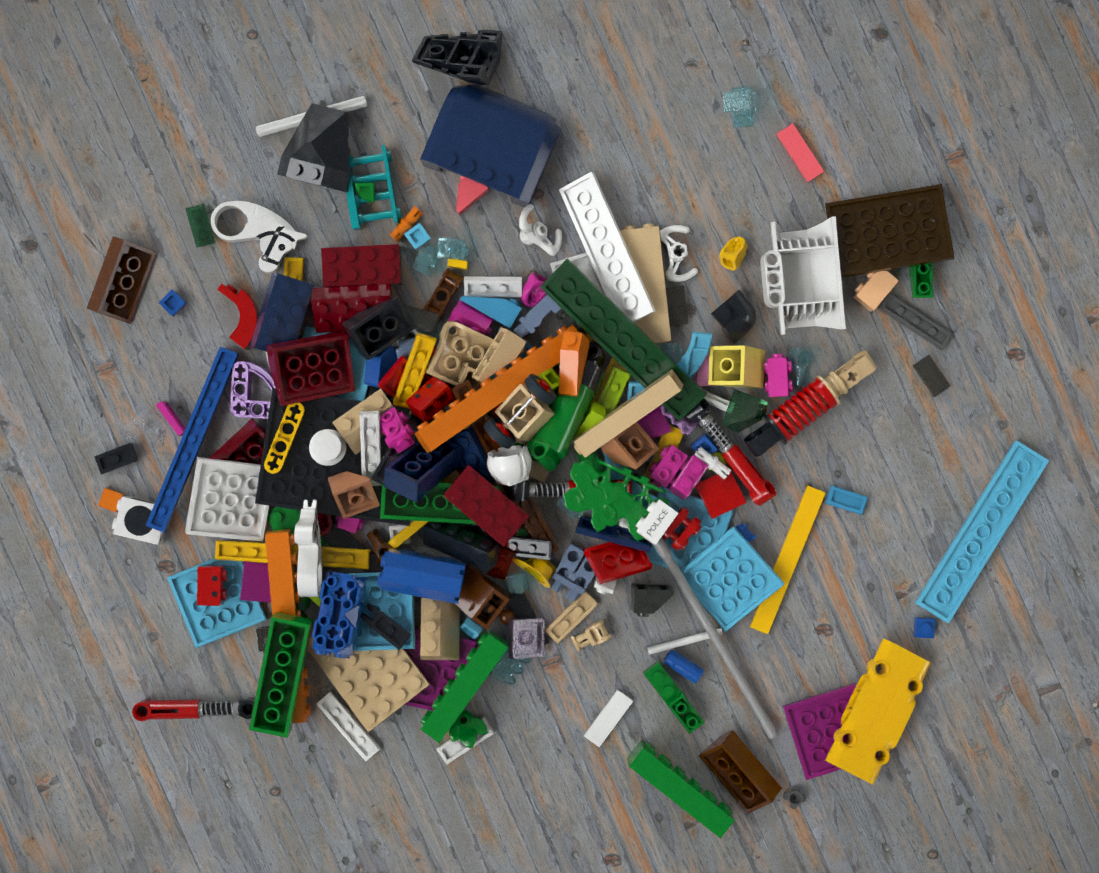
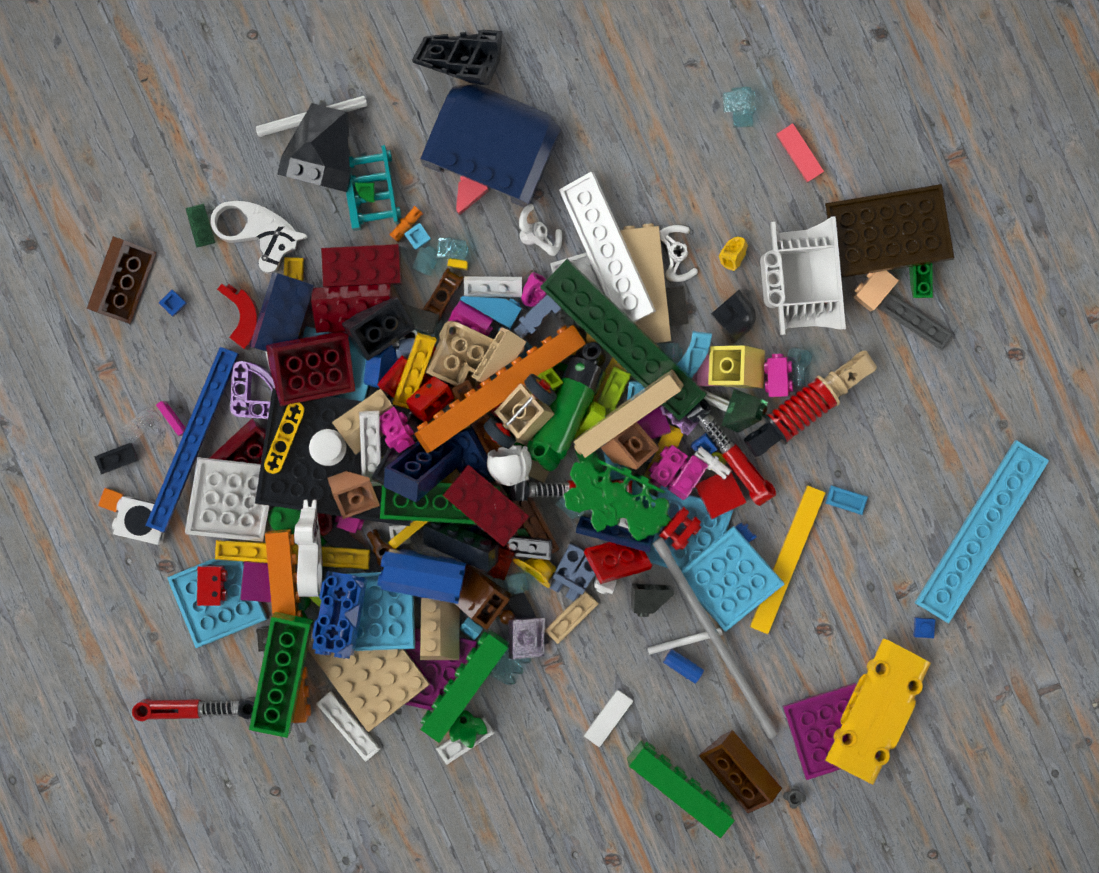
(387, 627): black hinge -> none
(572, 362): orange slope -> none
(591, 636): tan connector -> none
(656, 521): white brick -> none
(673, 697): green slope -> none
(931, 375): clear smoke tile -> none

